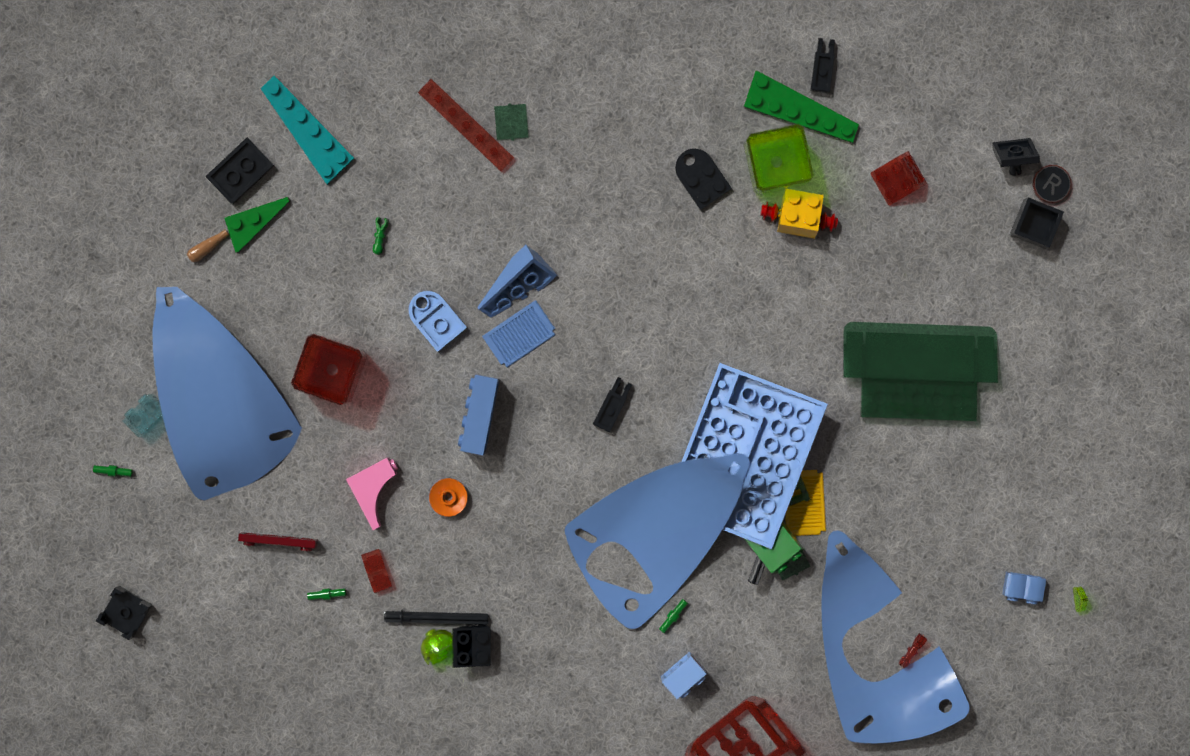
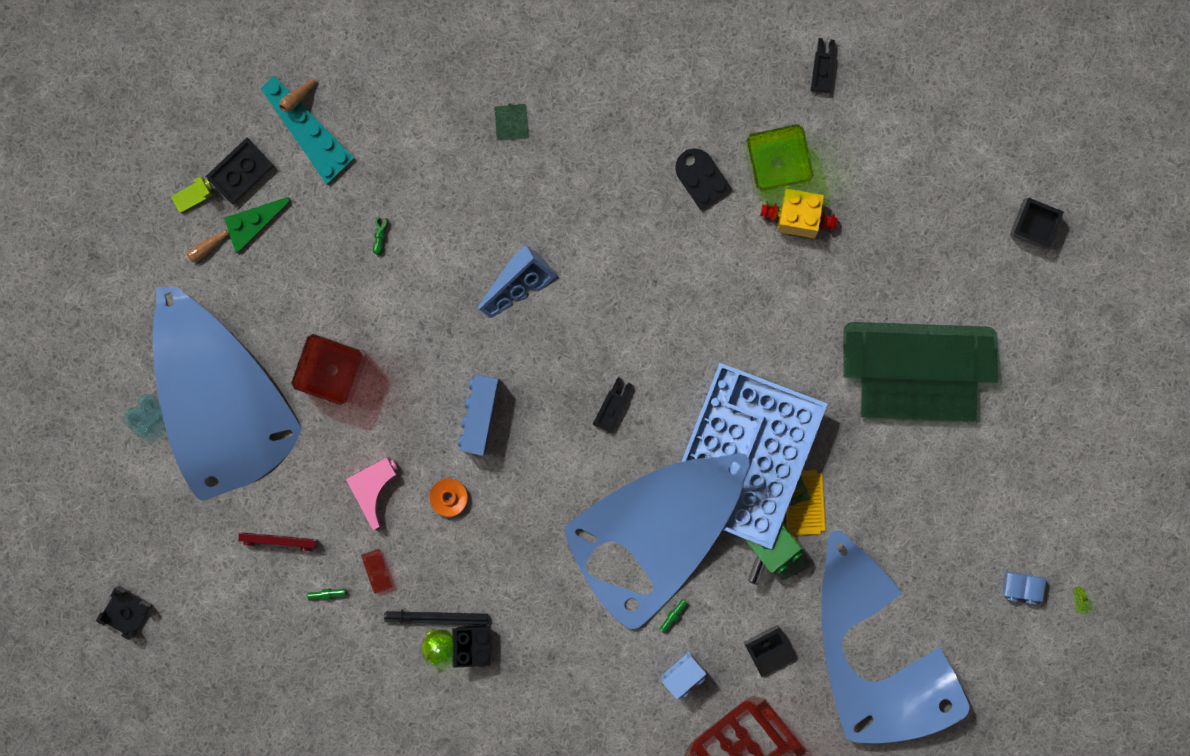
(112, 471): green bar -> none
(193, 194): none -> lime bracket
(291, 100): none -> medium nougat piece
(436, 320): light blue plate -> none
(466, 125): clear red tile -> none
(519, 334): medium blue window -> none
(769, 650): none -> black slope
(789, 105): green wing -> none
(898, 178): clear red bracket -> none
(918, 642): clear red piece -> none
(1015, 153): black tile -> none
(1052, 184): black tile -> none

